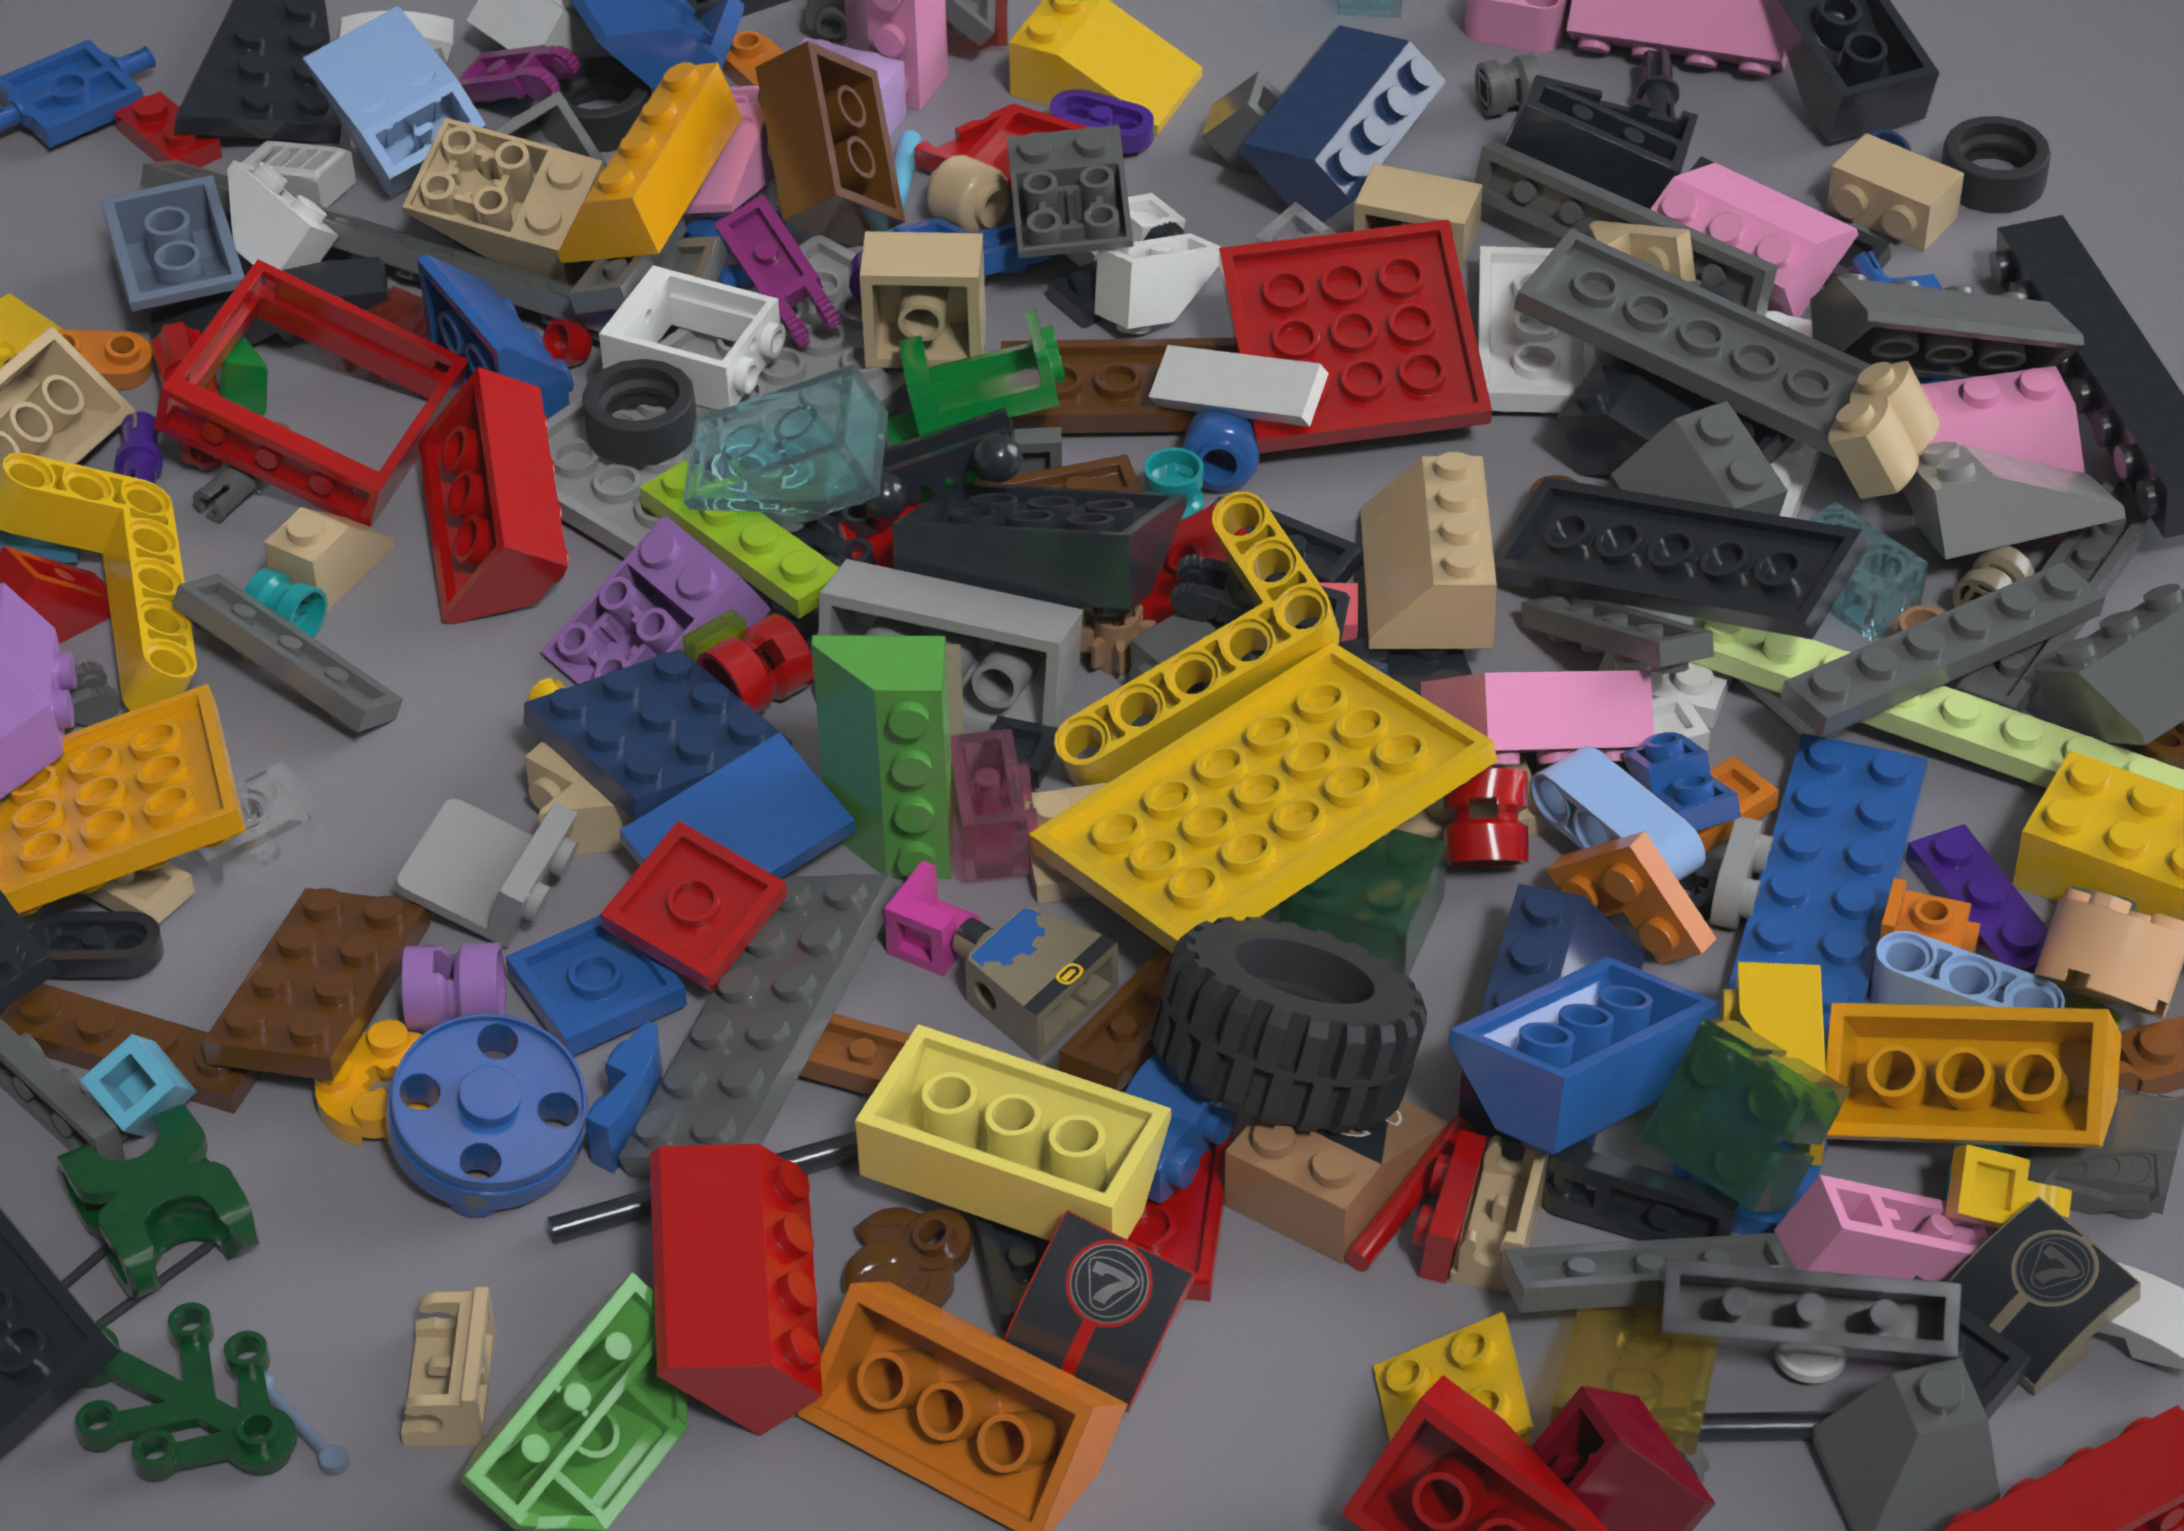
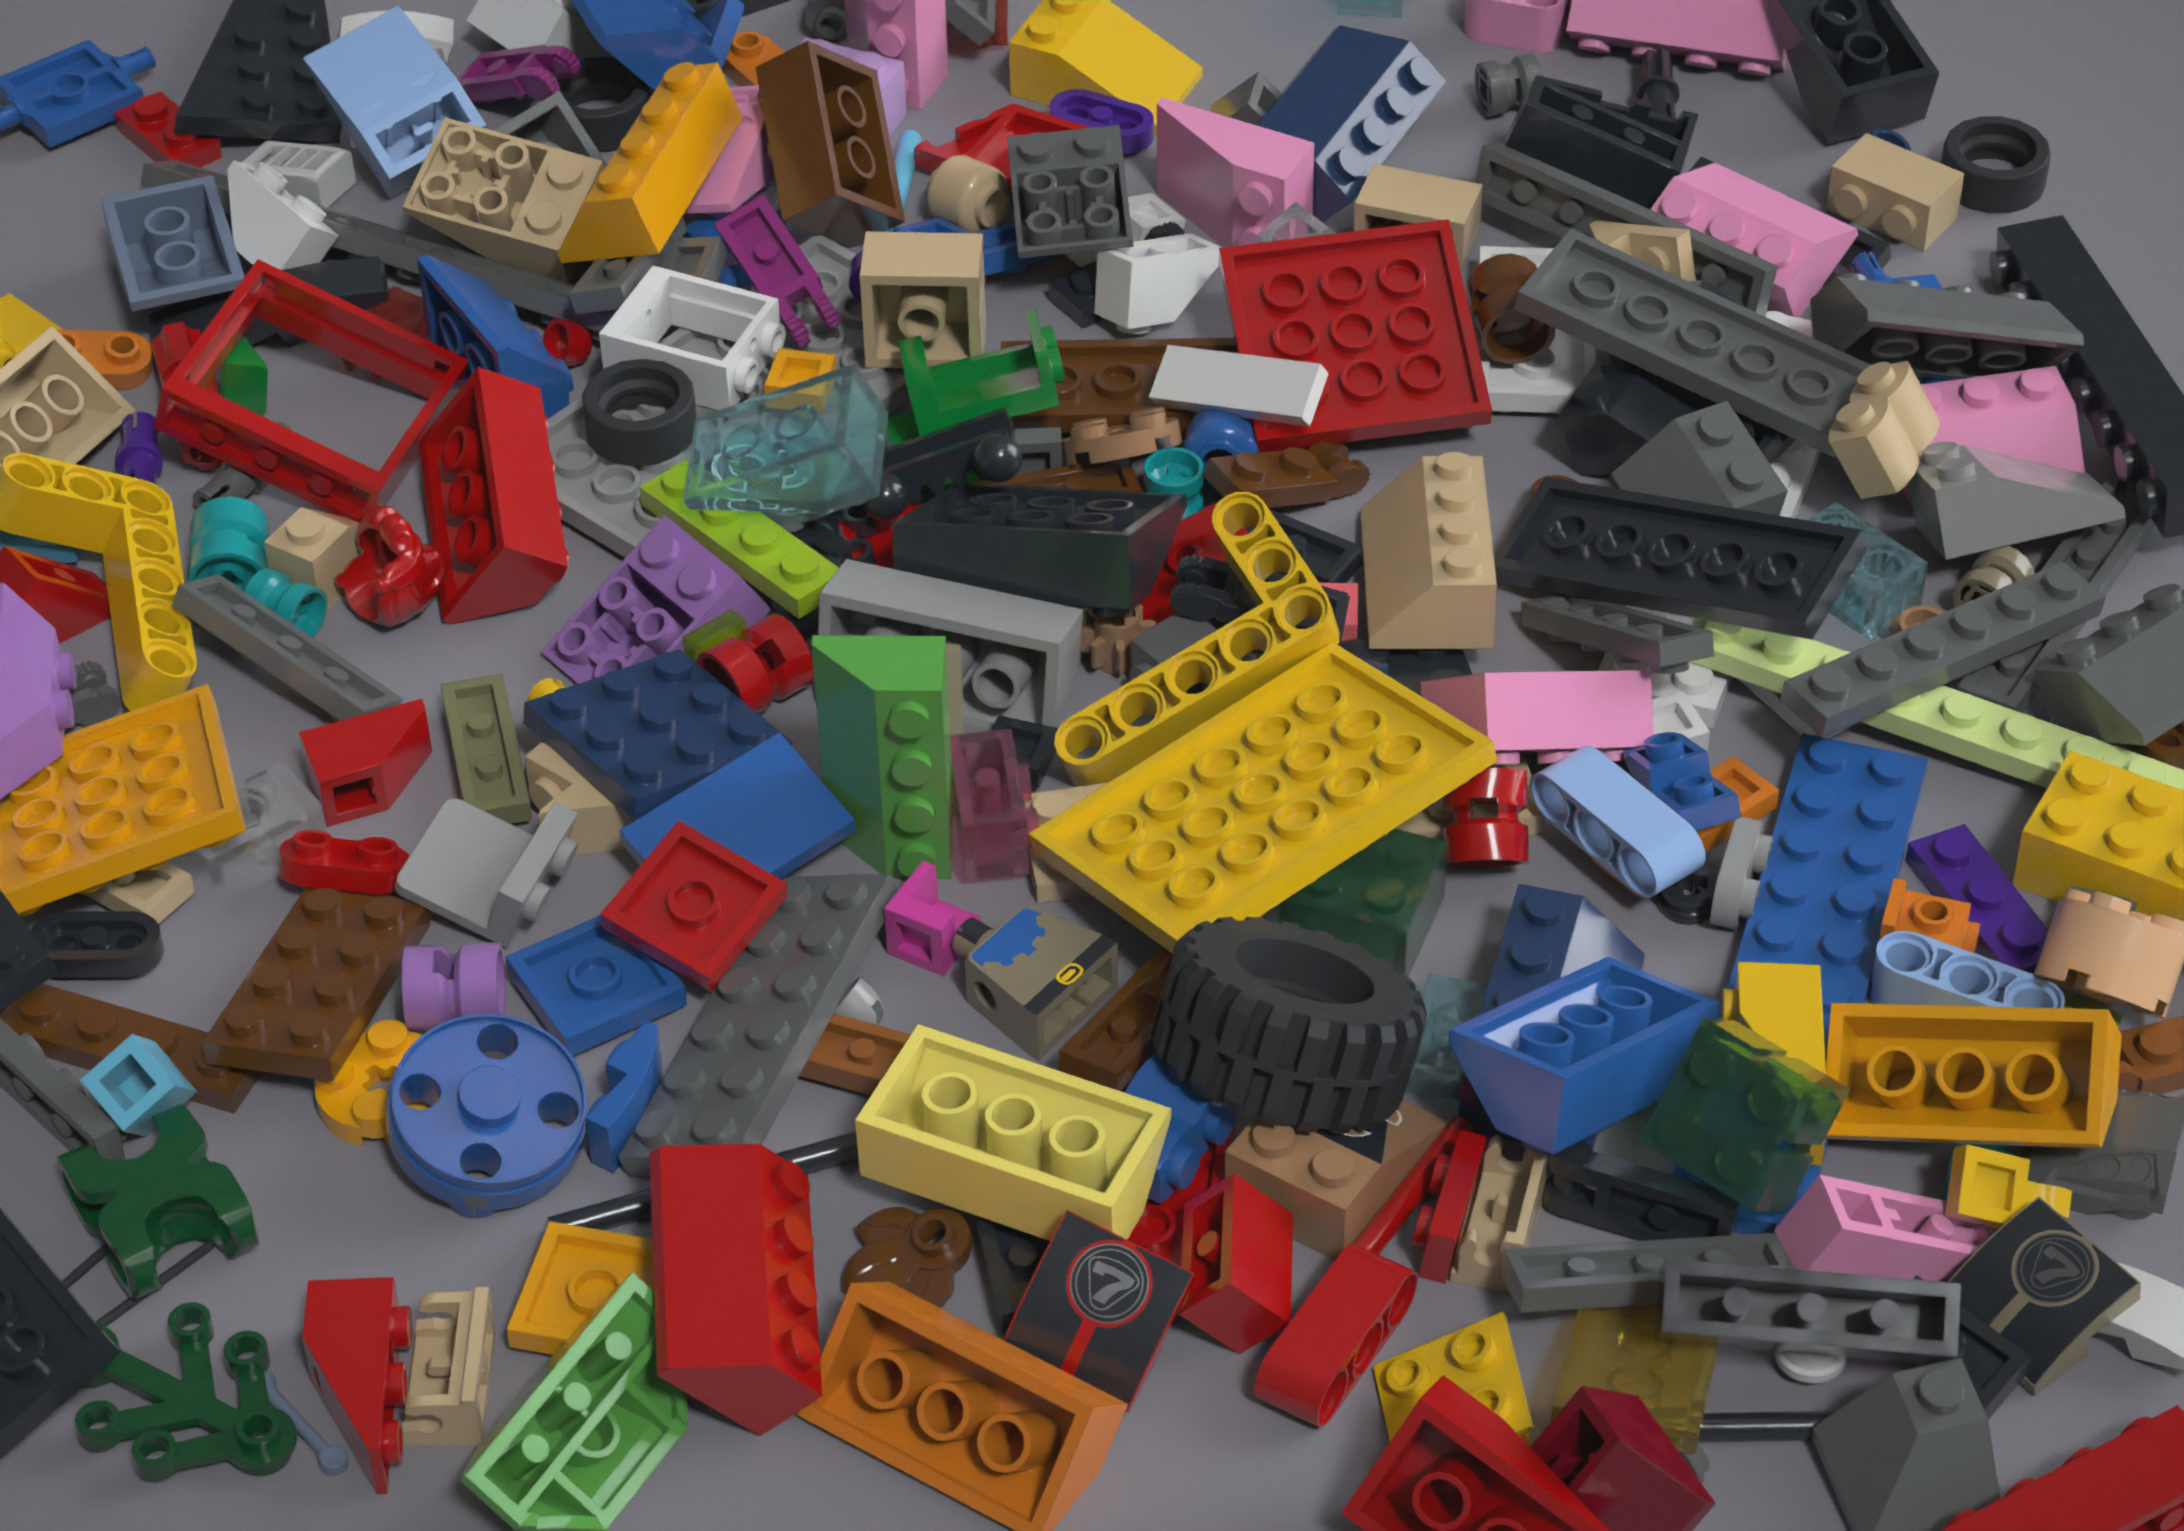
(227, 540): none -> teal wheel
(345, 865): none -> red plate
(353, 1361): none -> red slope
(365, 760): none -> red slope
(394, 572): none -> red hair
(486, 747): none -> olive plate
(571, 1279): none -> light orange plate
(797, 366): none -> light orange plate
(861, 1003): none -> light grey hinge
(1123, 440): none -> medium nougat plate
(1229, 172): none -> bright pink slope
(1241, 1263): none -> red brick
(1290, 475): none -> reddish brown hinge
(1335, 1335): none -> red beam
(1447, 1005): none -> clear light blue plate
(1492, 295): none -> reddish brown wheel
(1636, 880): orange plate -> none

